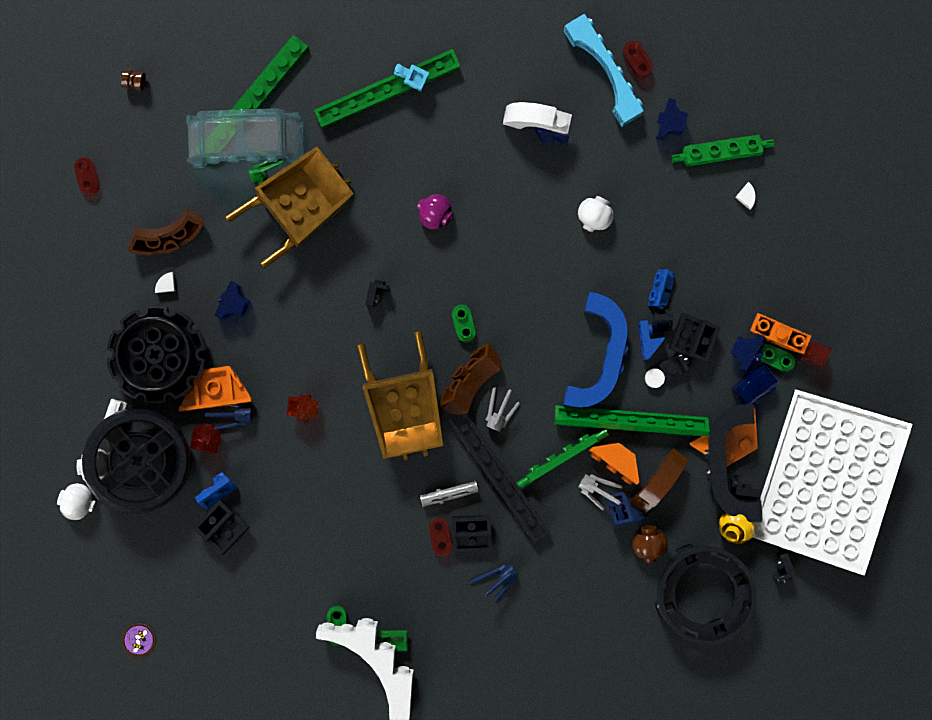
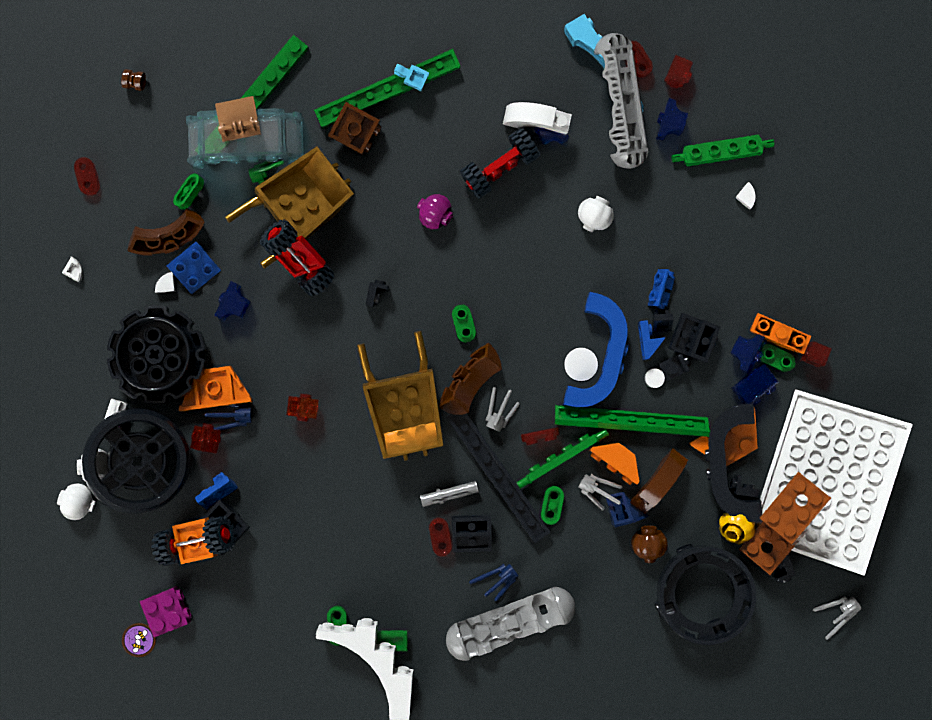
(73, 270): none -> white tile
(166, 611): none -> magenta plate
(188, 191): none -> green plate
(193, 267): none -> blue hinge
(193, 541): none -> plate
(237, 119): none -> medium nougat hinge
(297, 257): none -> plate
(355, 128): none -> reddish brown plate
(504, 624): none -> light grey piece
(522, 148): none -> black plate
(548, 434): none -> clear red plate
(552, 505): none -> green plate
(581, 364): none -> white sticker
(627, 116): none -> light grey piece
(678, 72): none -> clear red brick
(785, 523): none -> dark orange bracket
(849, 609): none -> light grey plant

